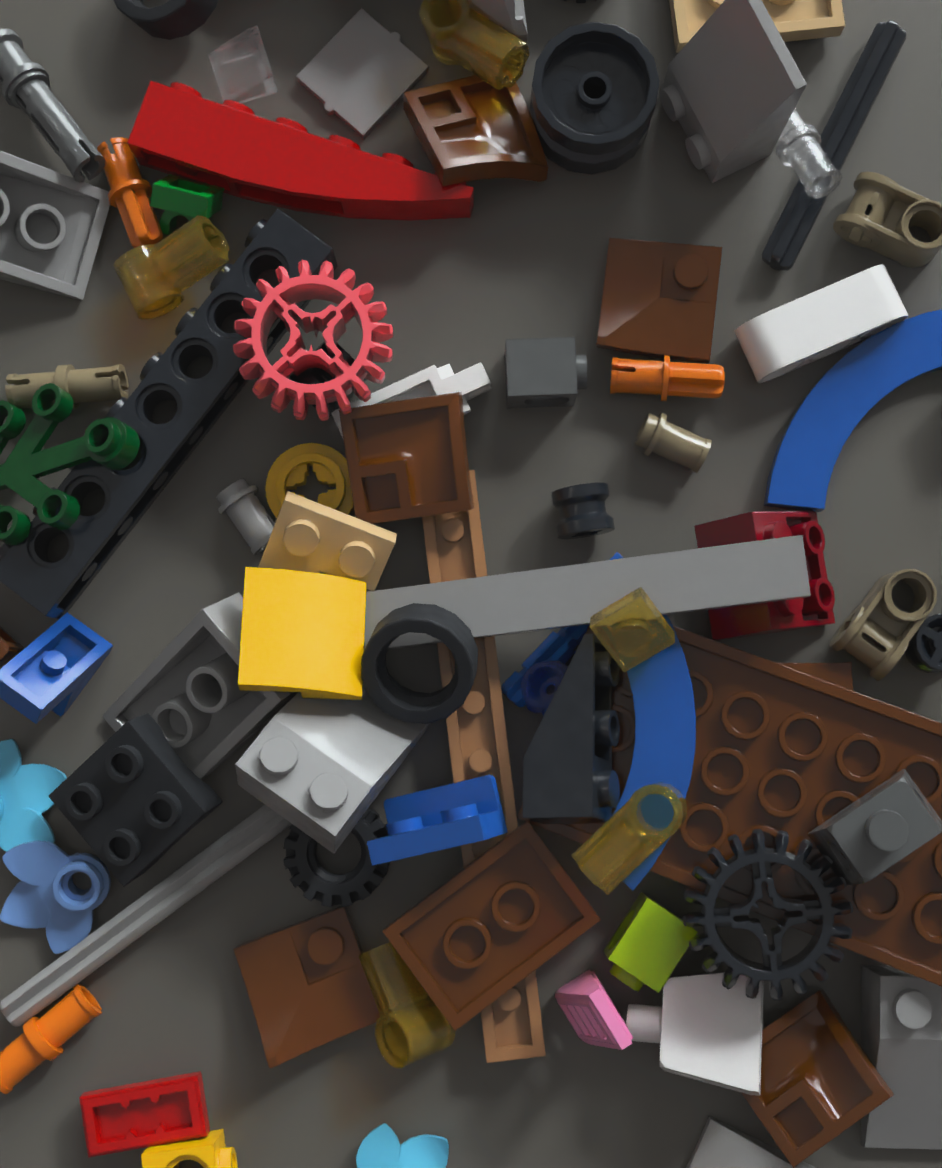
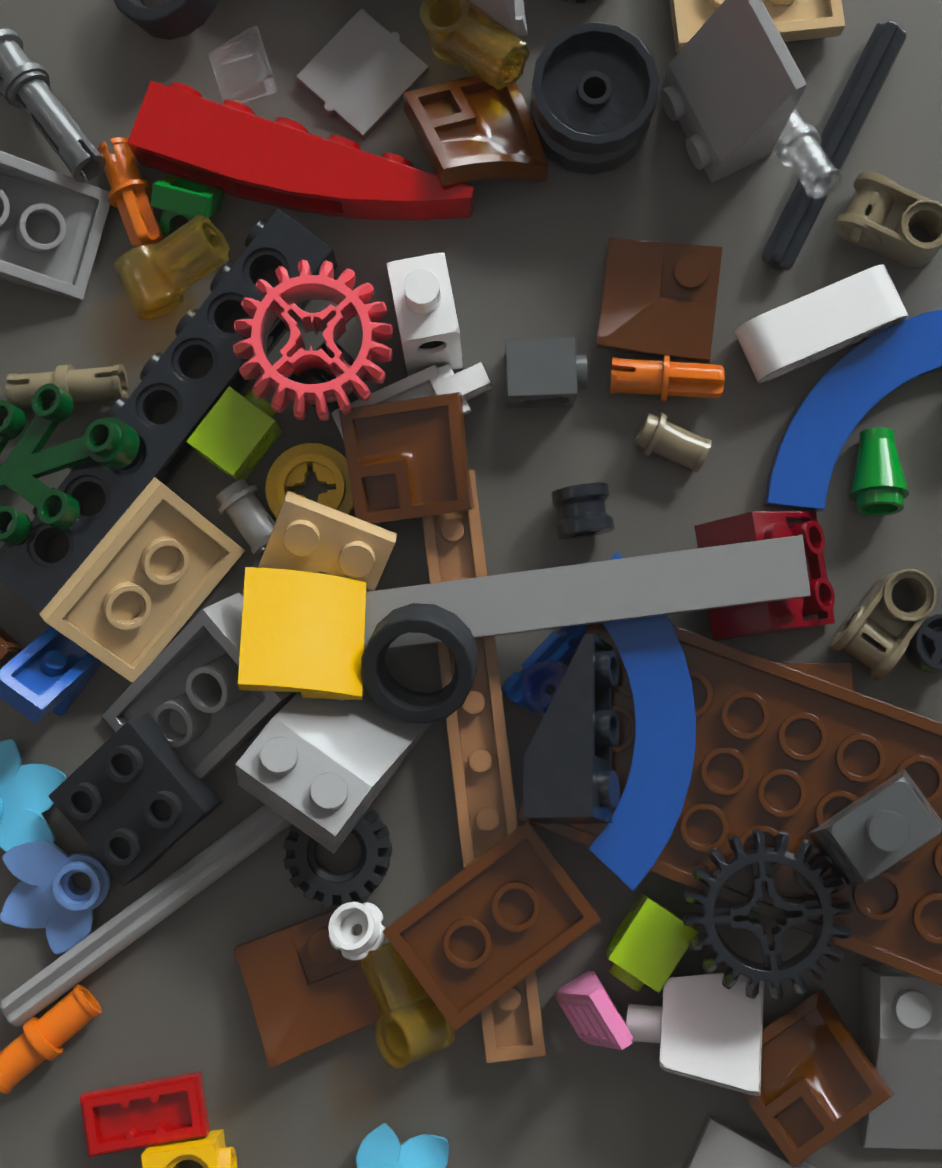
(142, 581): none -> tan plate
(236, 433): none -> lime brick
(346, 919): none -> white plate
(425, 312): none -> white torso
(440, 819): blue bracket -> none
(627, 838): clear yellow piece -> none
(632, 629): clear yellow plate -> none
(878, 474): none -> green cone

